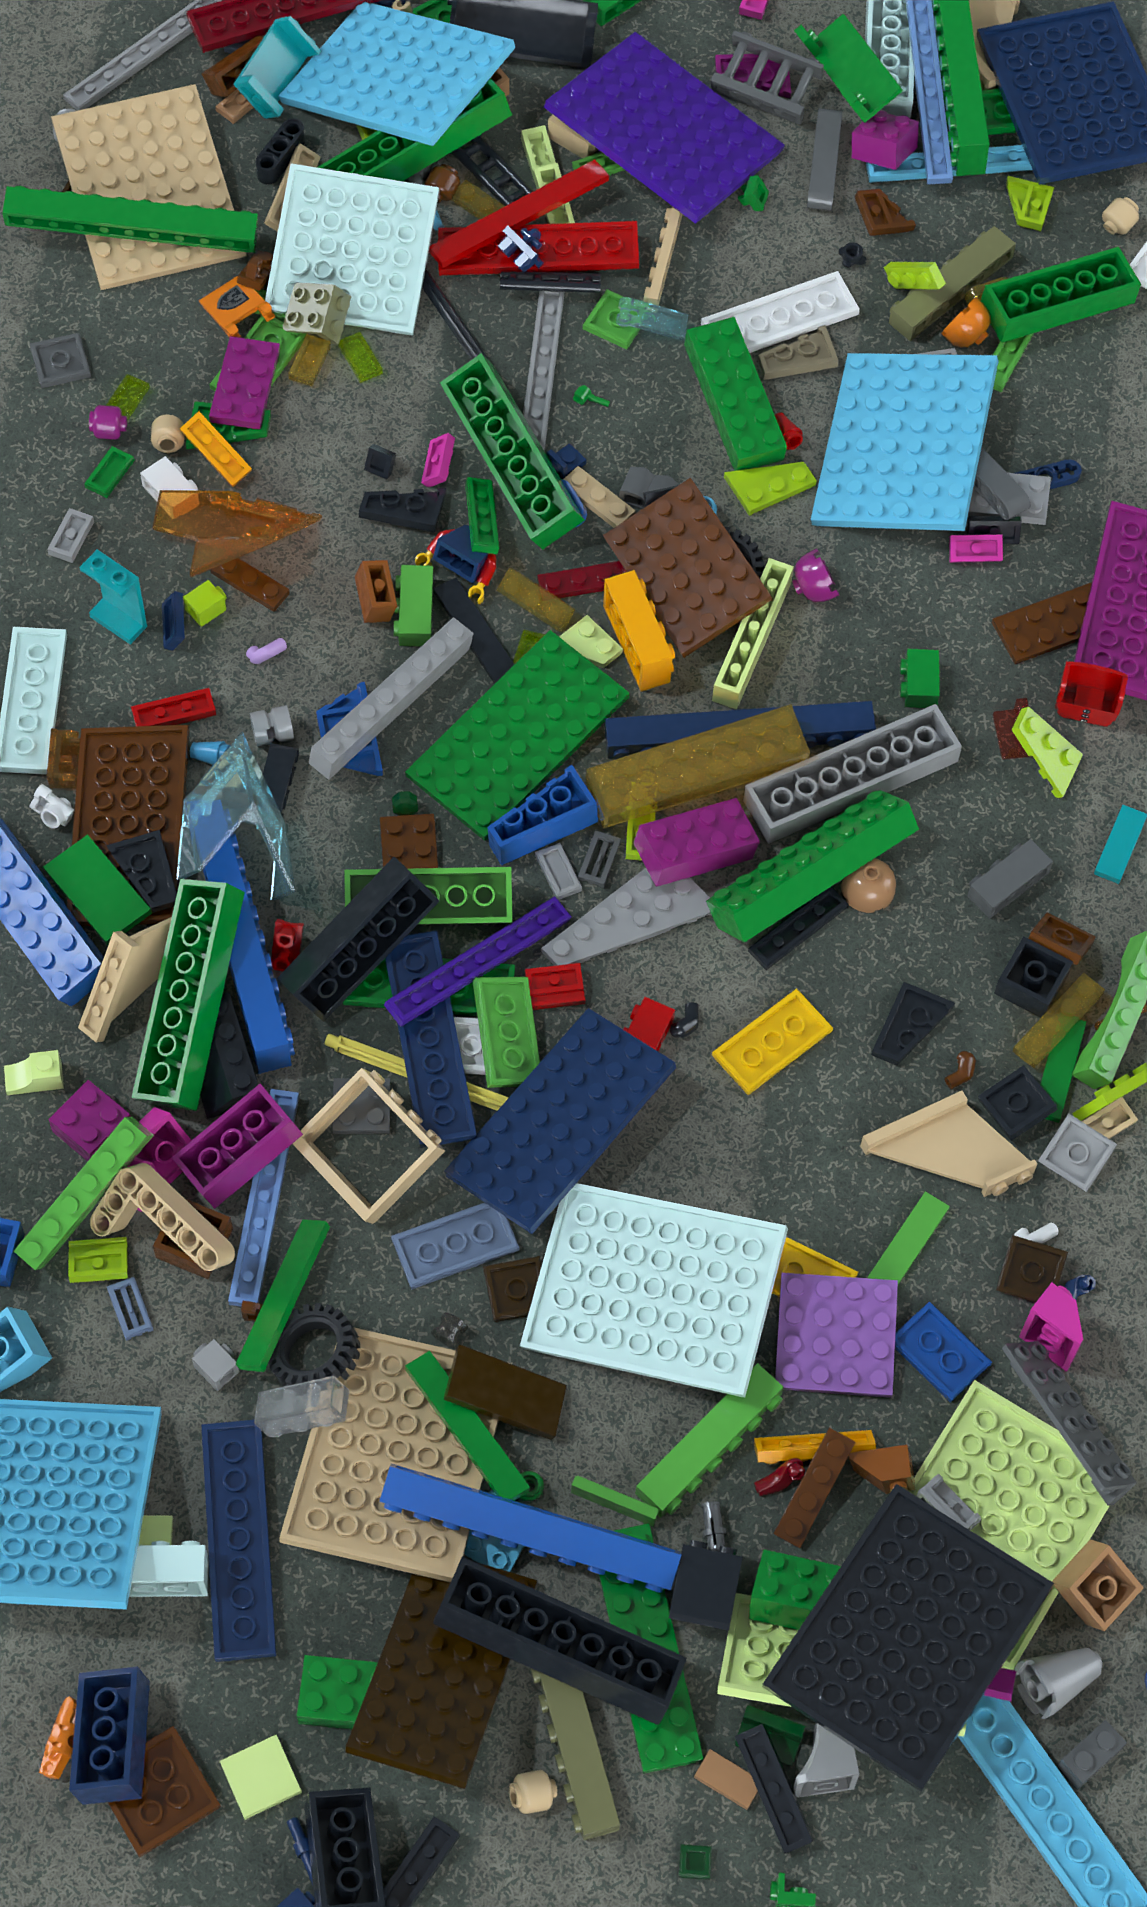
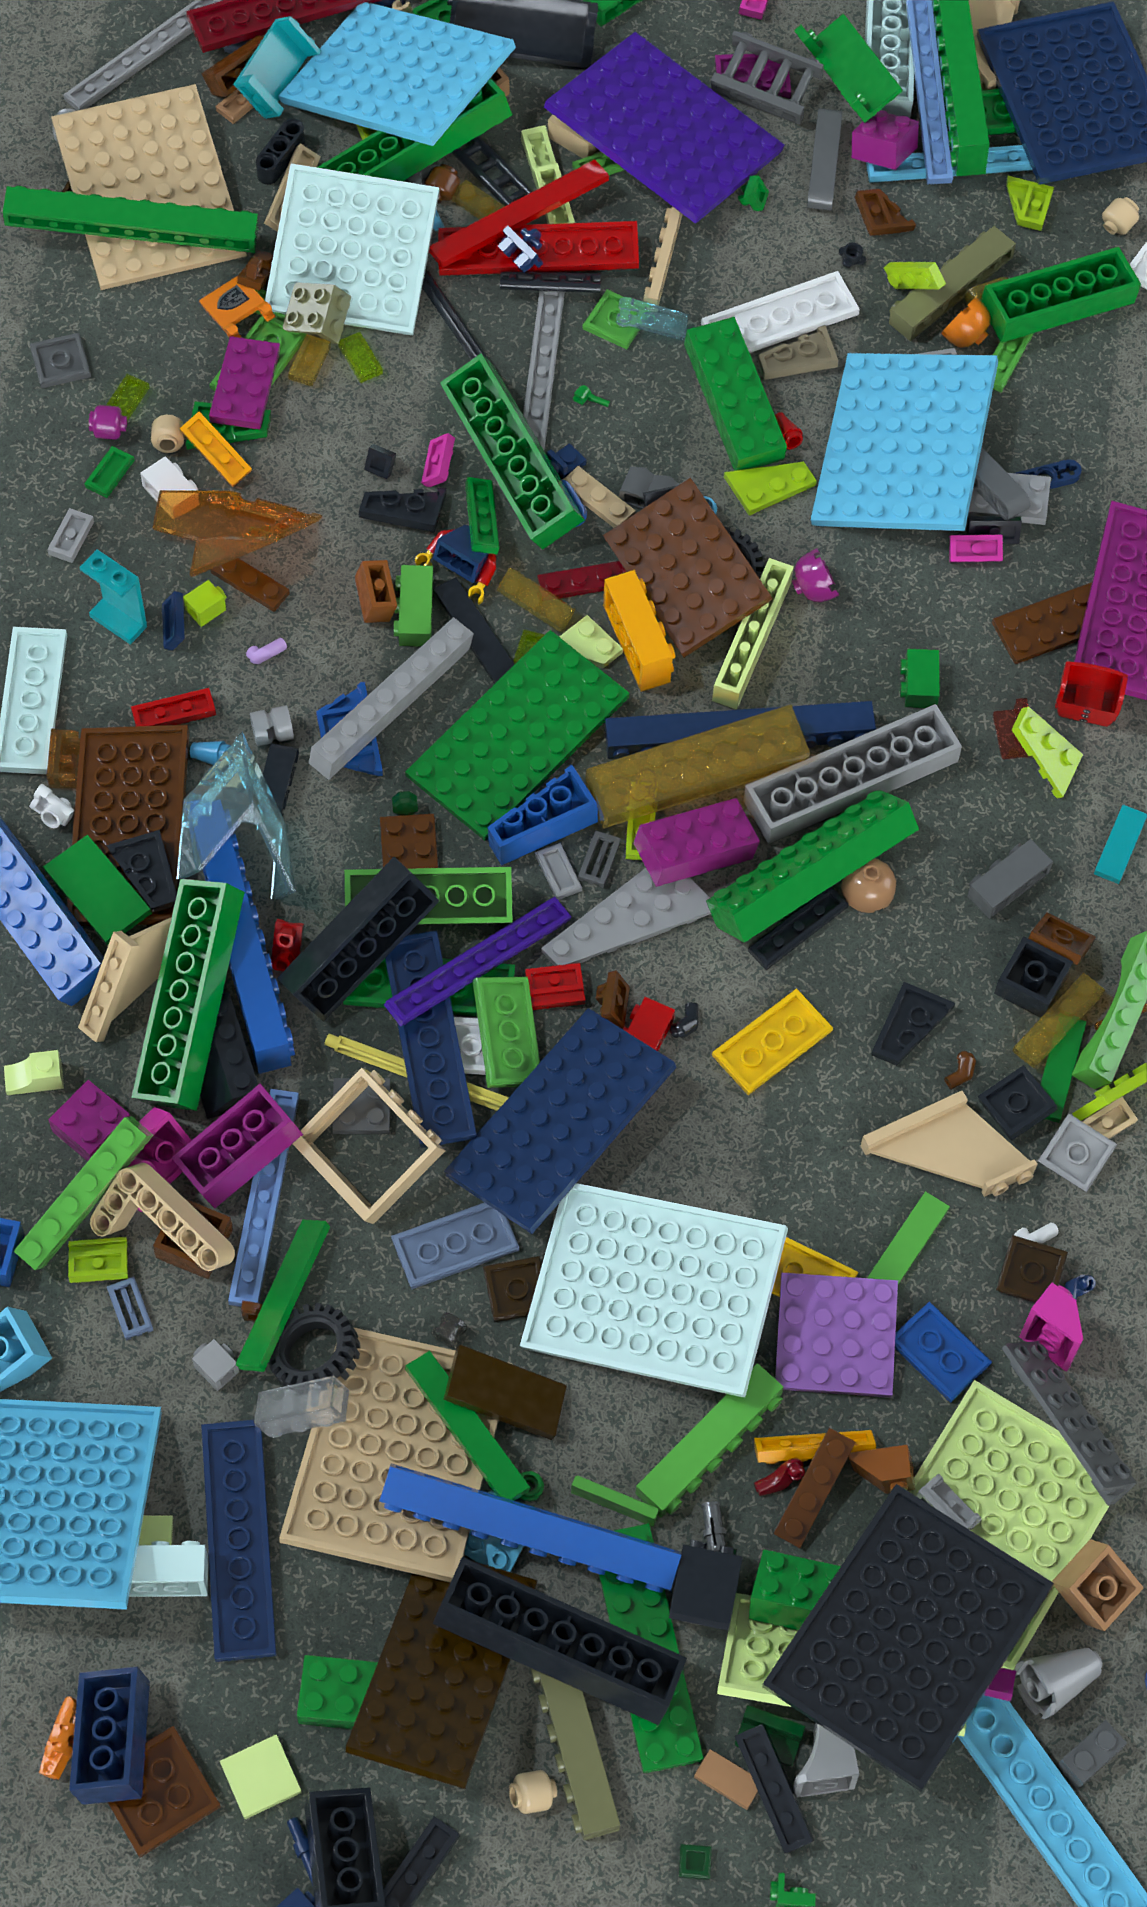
(614, 998): none -> reddish brown hinge

